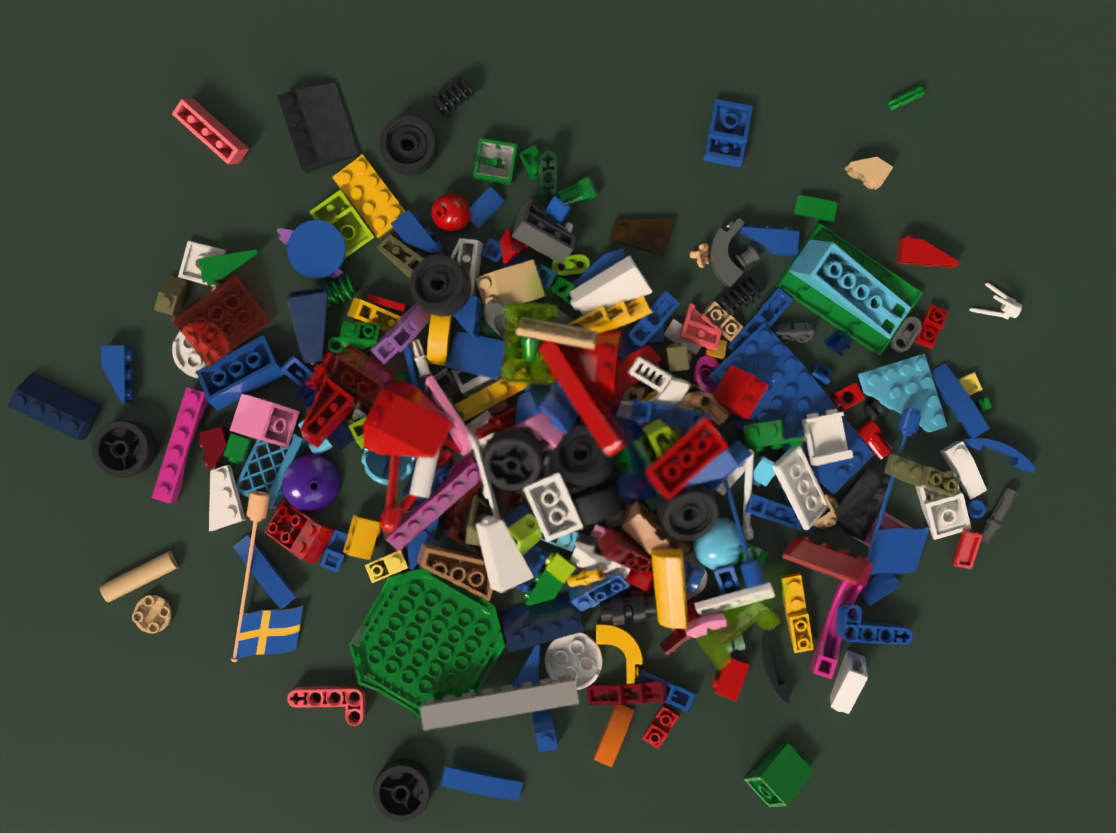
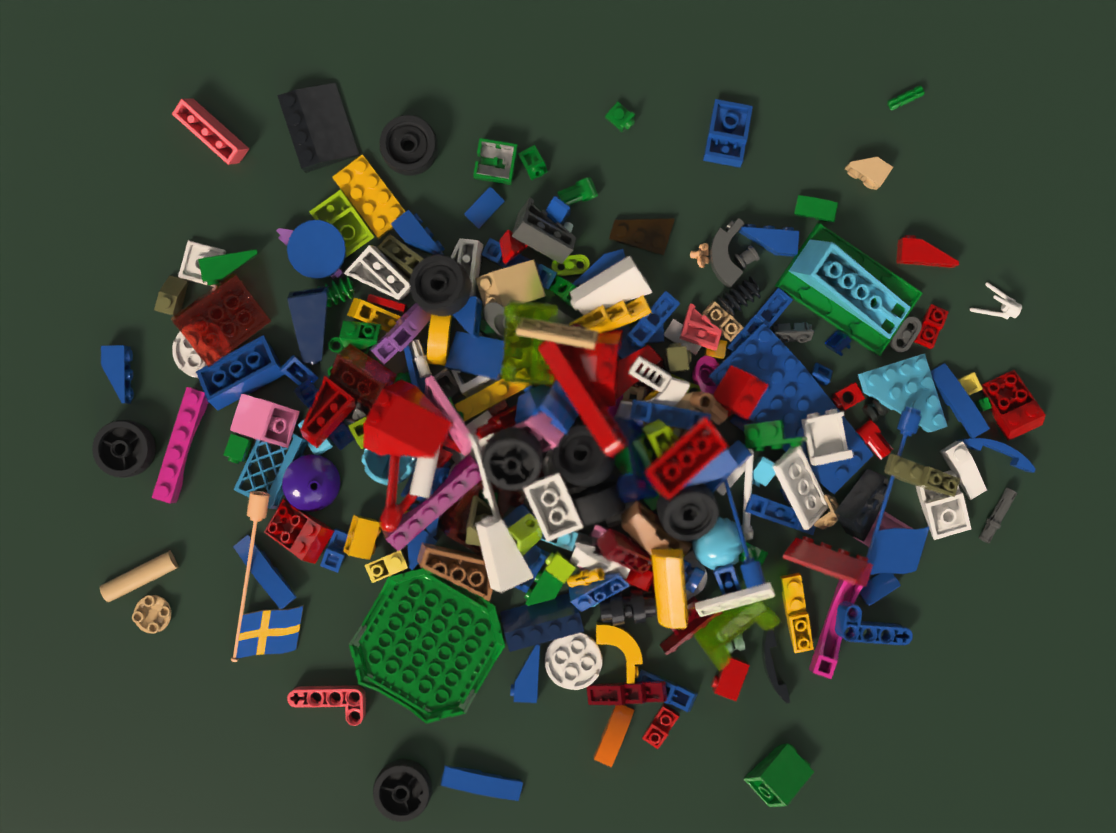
(55, 406): dark blue slope -> none
(214, 446): dark red slope -> none
(224, 499): white wing -> none
(321, 370): red pin -> none
(379, 272): none -> white wedge
(451, 212): red cylinder -> none
(452, 96): black piece -> none
(499, 703): light grey brick -> none
(530, 348): green cone -> none
(545, 730): blue slope -> none
(552, 162): dark green beam -> none
(620, 117): none -> green bracket
(699, 626): bright pink slope -> none
(849, 682): white slope -> none
(967, 549): tile -> none
(975, 508): blue tile -> none
(1013, 405): none -> red slope

